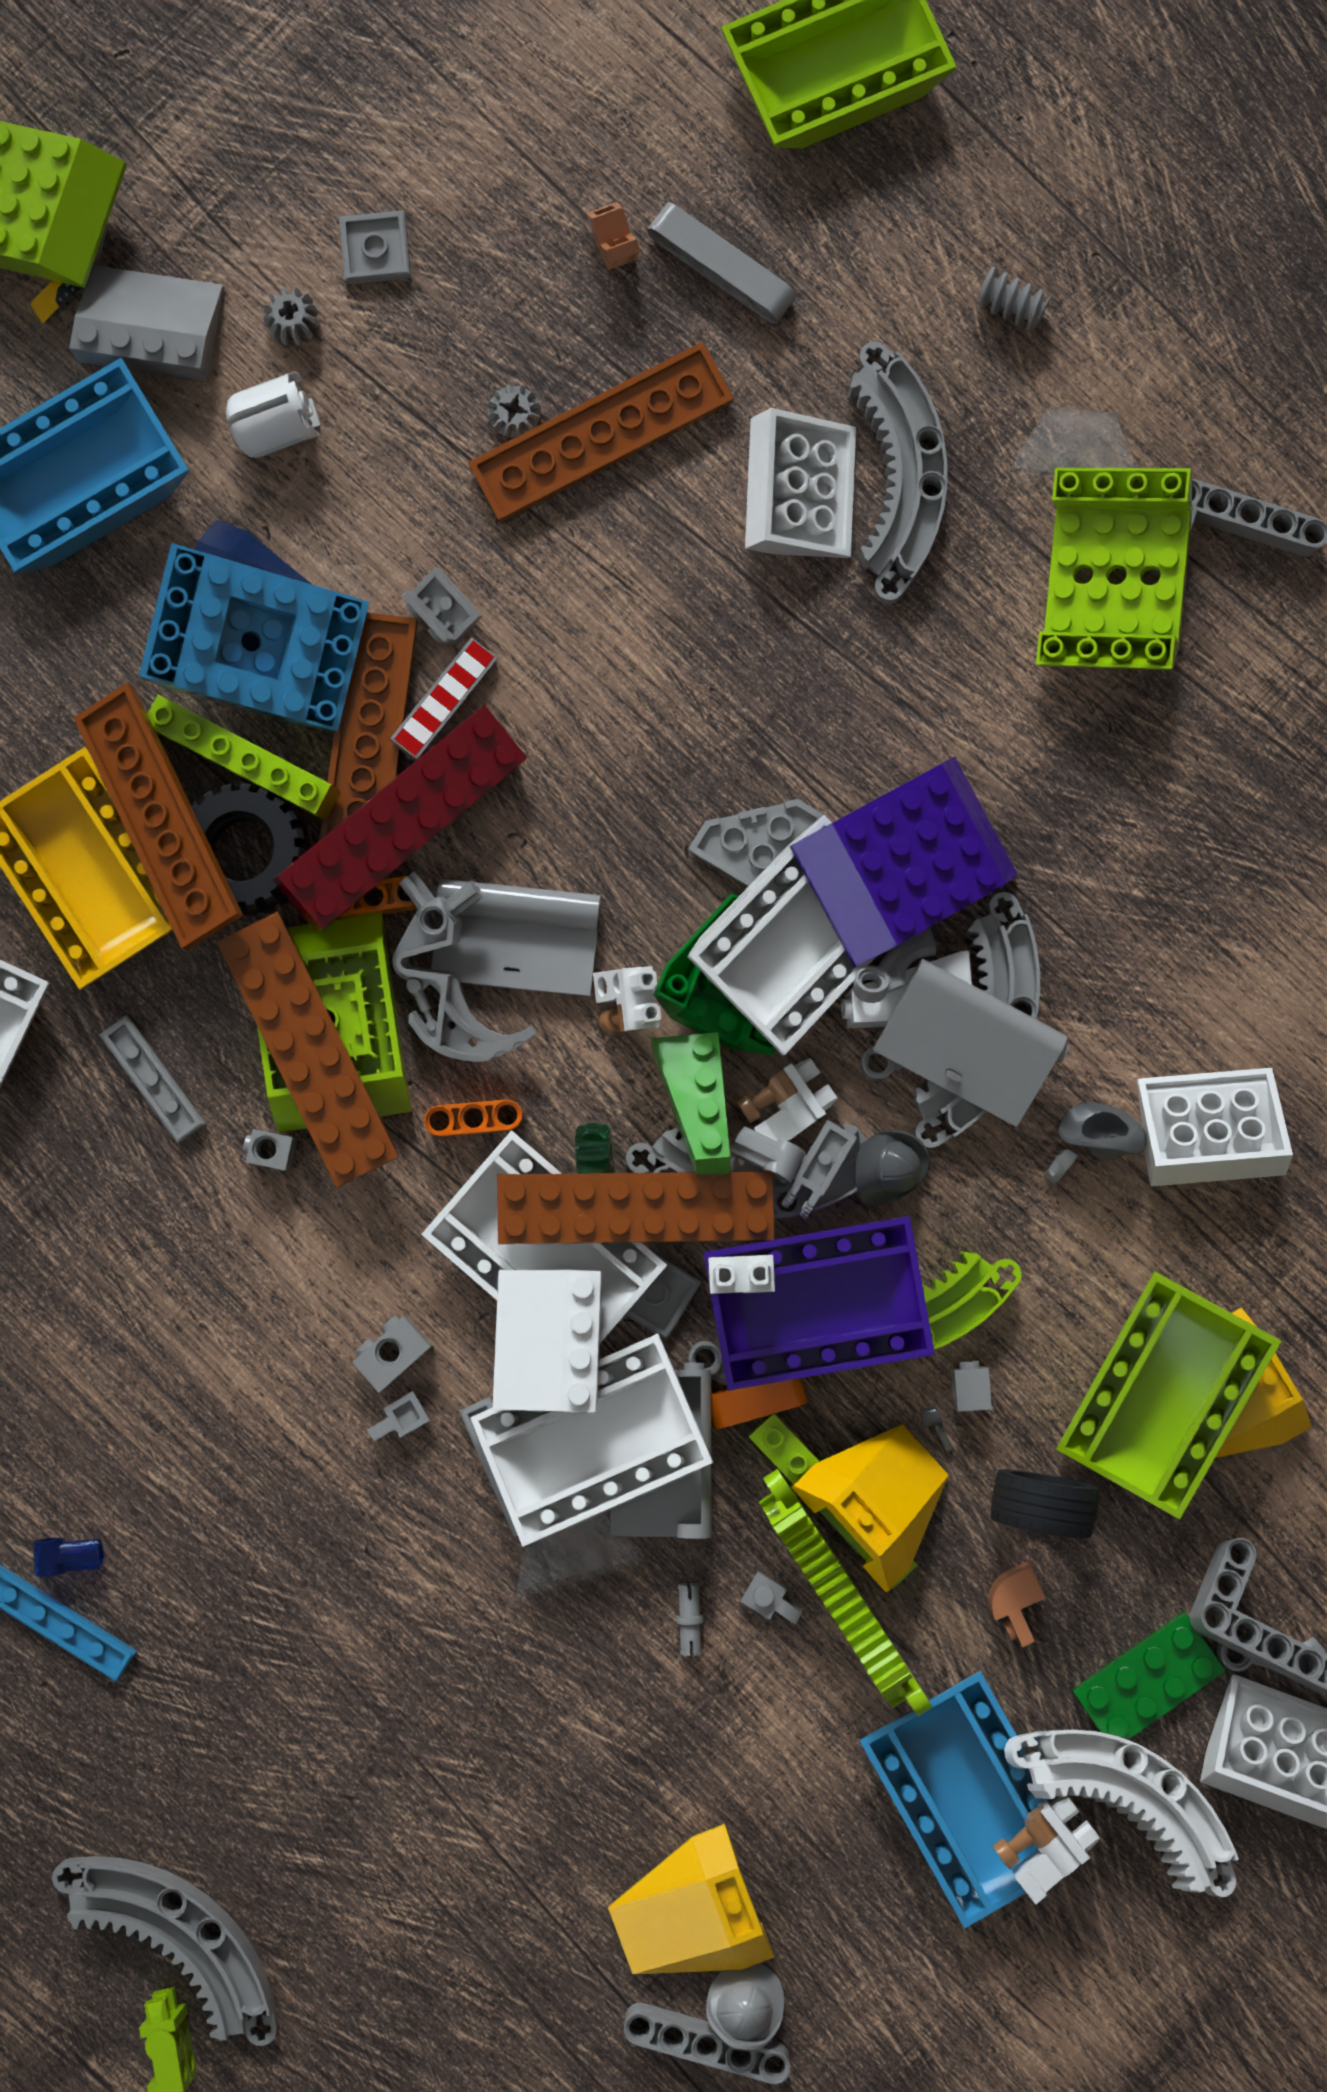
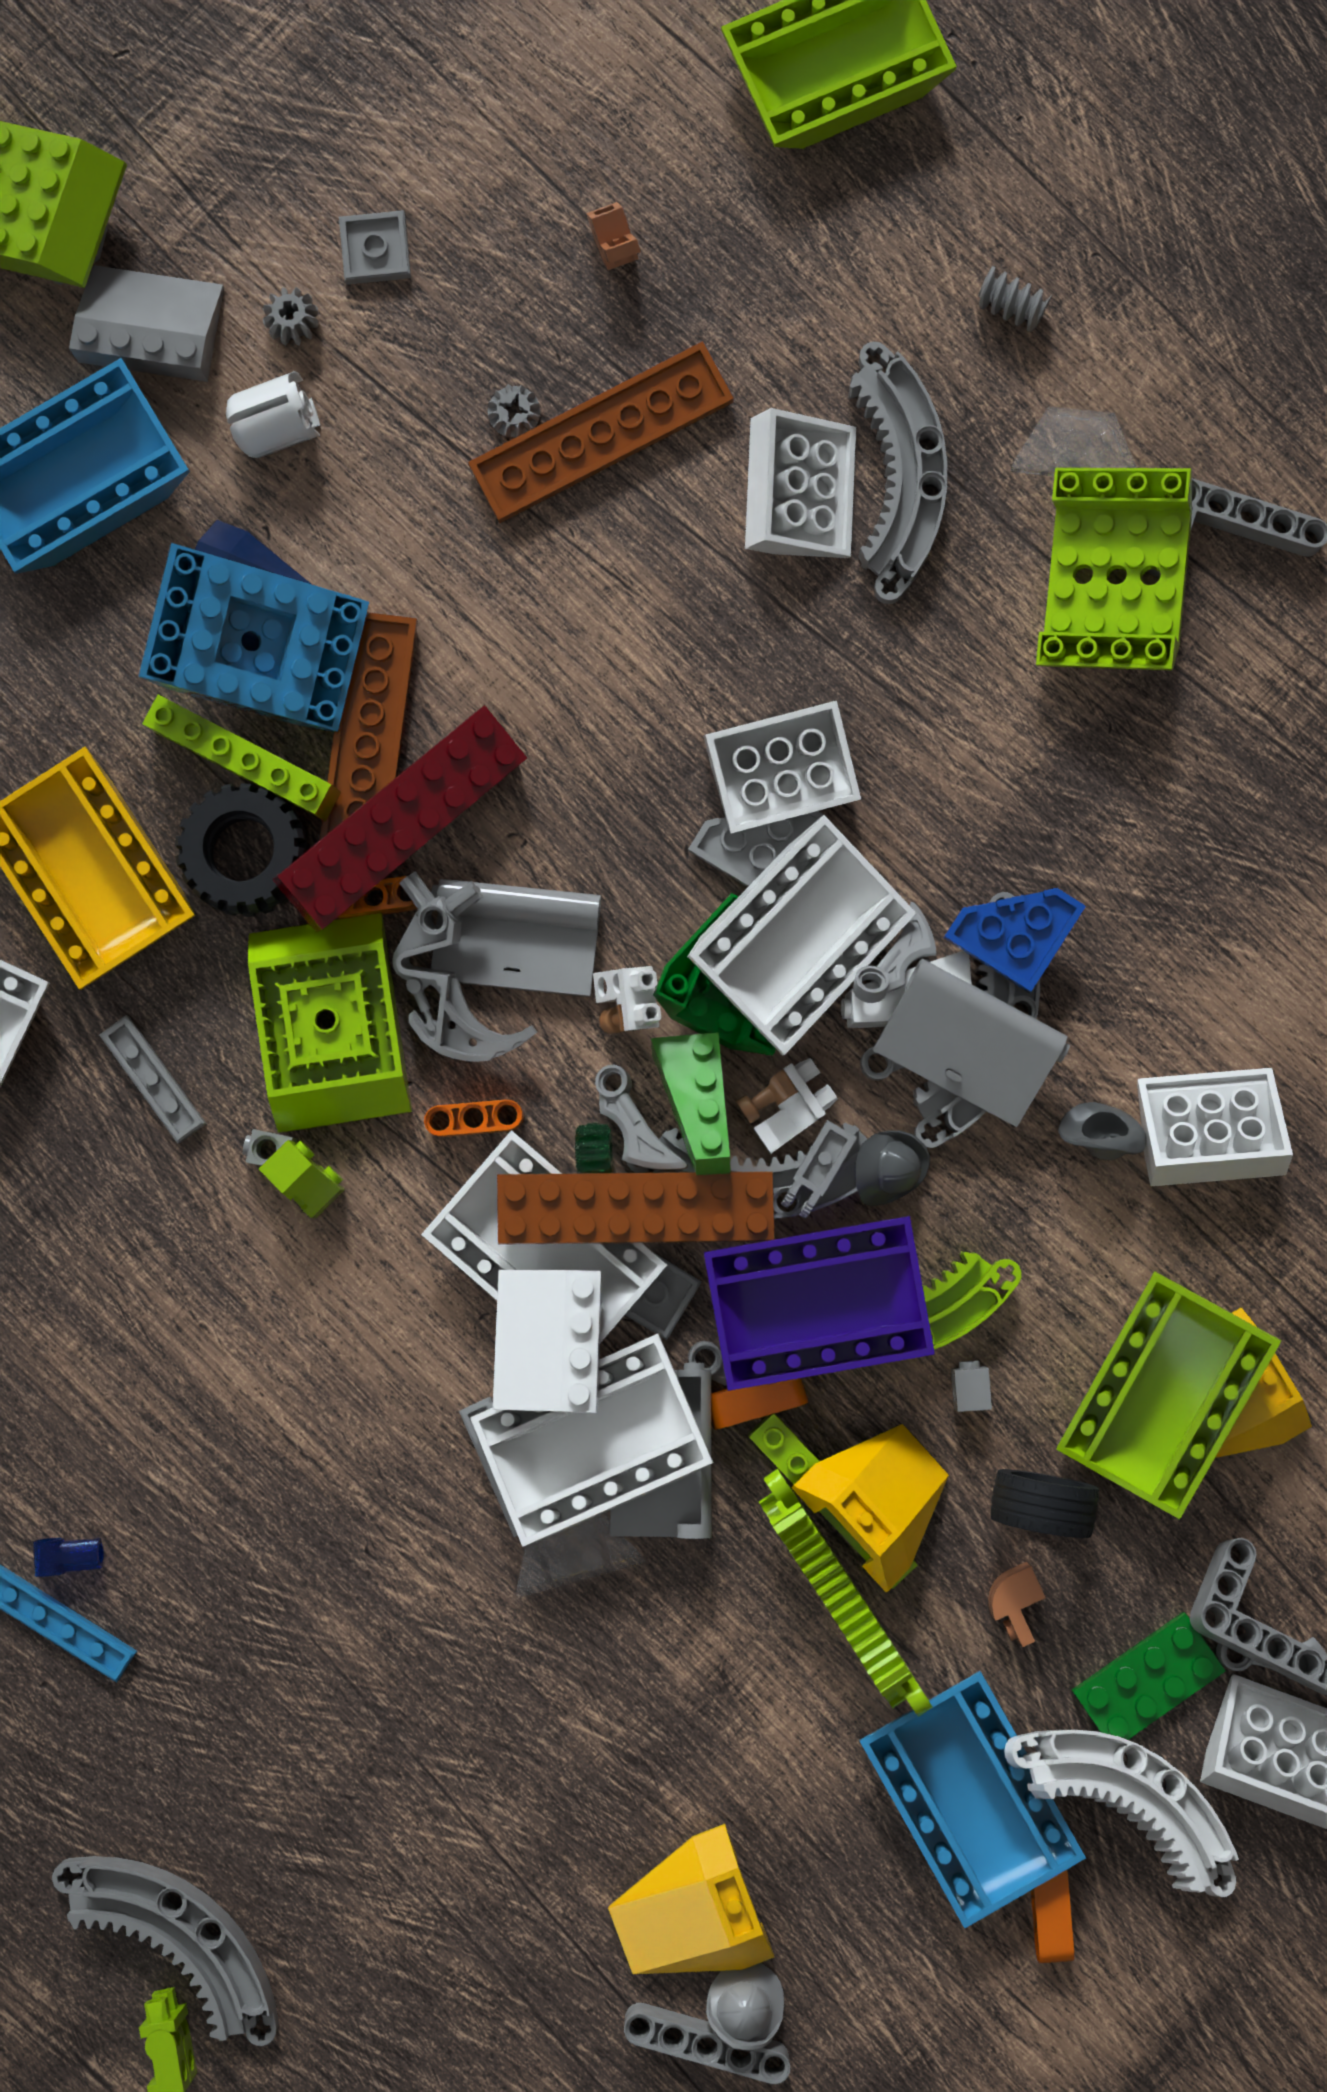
(52, 298): yellow sticker -> none
(158, 817): dark orange plate -> none
(301, 1179): none -> lime brick
(308, 1049): dark orange plate -> none
(376, 1367): light grey brick -> none
(403, 1416): light grey plate -> none
(442, 607): light grey bracket -> none
(443, 699): tile -> none
(640, 1143): none -> light grey piece
(689, 1619): light grey pin -> none
(721, 263): light grey beam -> none
(741, 1274): white hips -> none
(766, 1597): light grey plate -> none
(779, 1157): light grey piece -> none
(782, 767): none -> white slope
(904, 861): dark purple slope -> none
(932, 1417): dark grey hand -> none
(1017, 933): none -> blue plate
(1053, 1920): none -> orange beam
(1057, 1846): white hips -> none
(1060, 1165): light grey tile -> none

